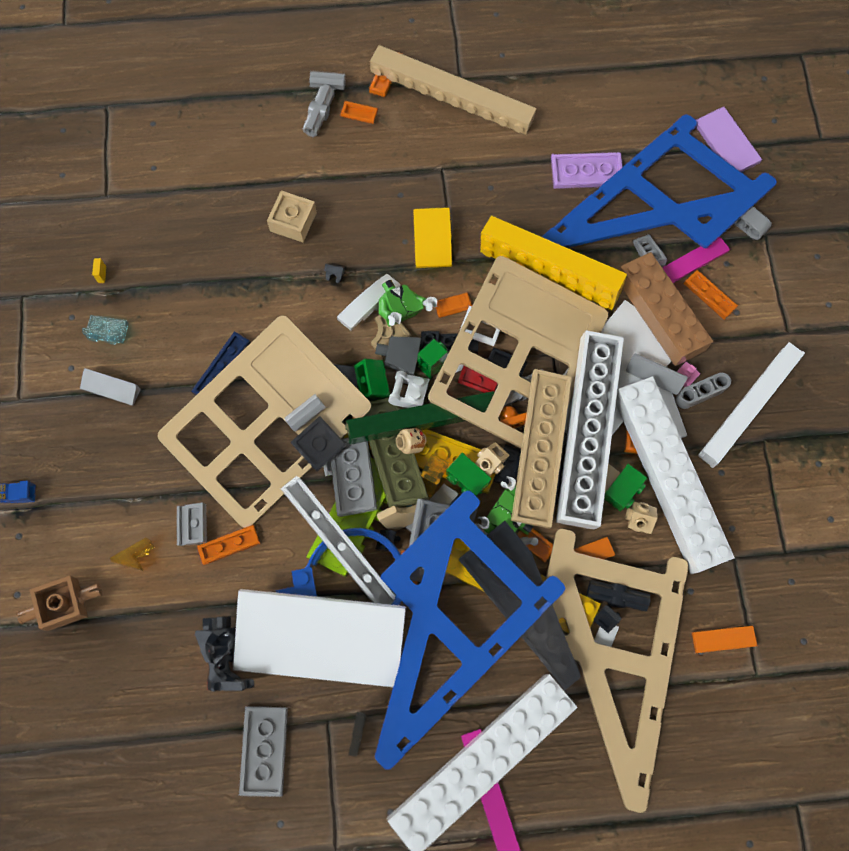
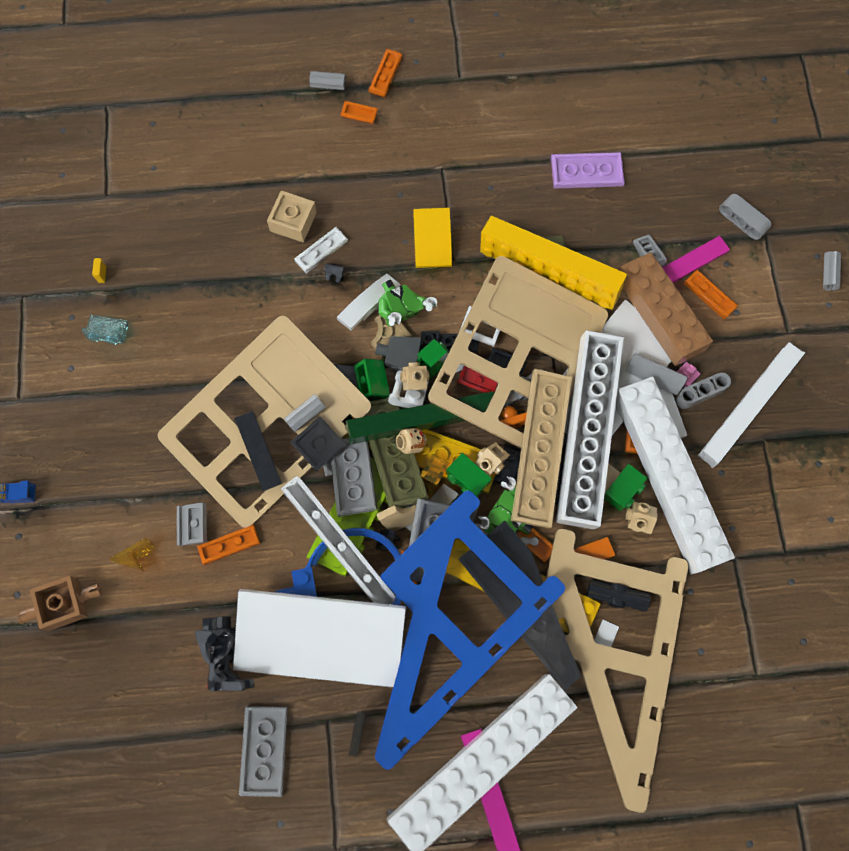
(109, 387): slope -> none
(227, 354): dark blue tile -> none
(258, 451): none -> black tile
(318, 110): light grey piece -> none
(321, 250): none -> white tile
(414, 377): none -> tan brick
(452, 89): tan brick -> none
(453, 305): orange tile -> none
(607, 618): black tile -> none
(722, 208): blue piece -> none
(724, 639): orange tile -> none
(727, 139): lavender tile -> none
(832, 270): none -> light grey axle

